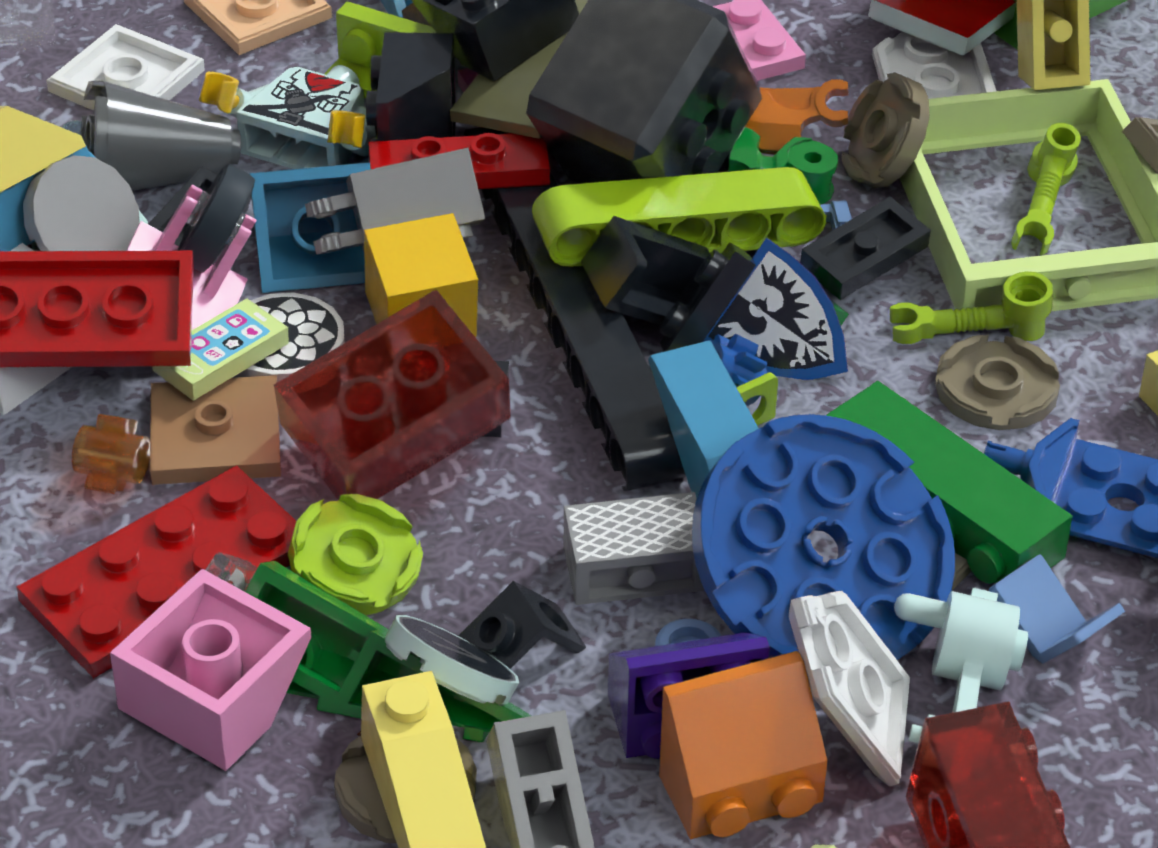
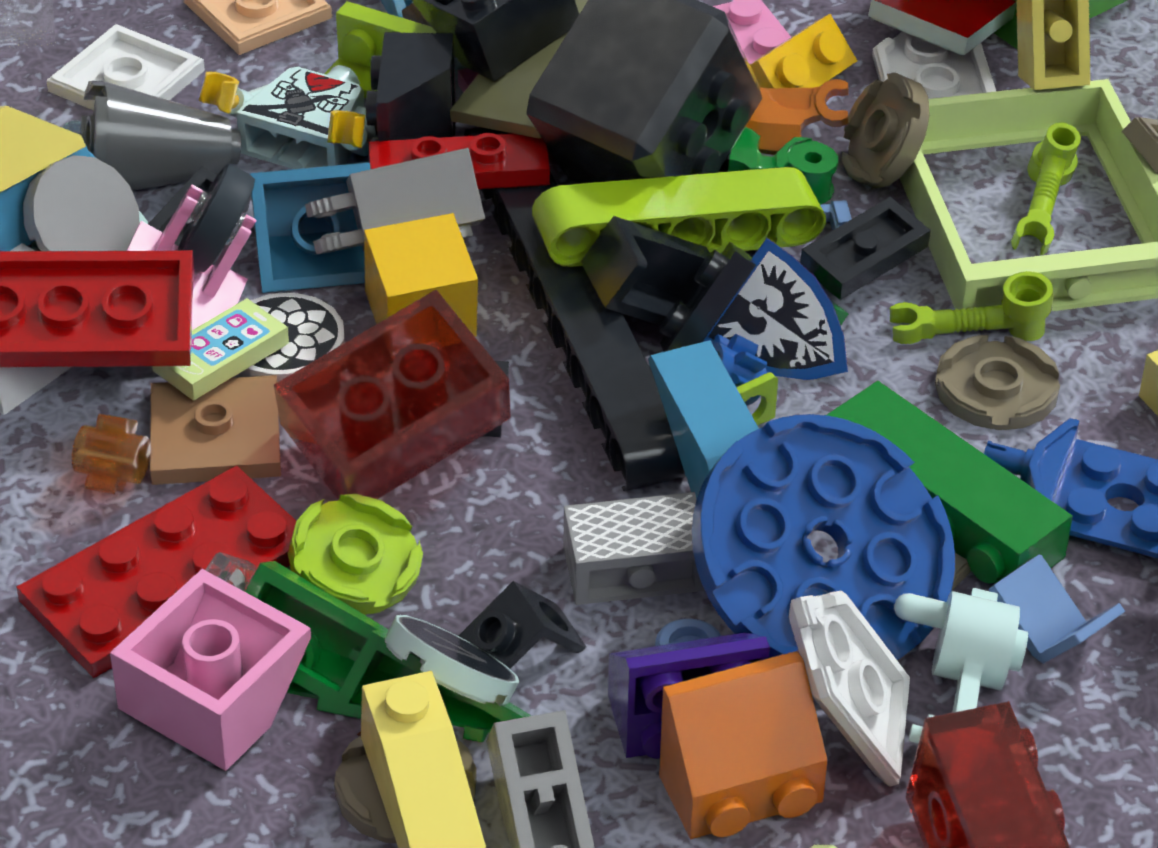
(805, 58): none -> yellow plate

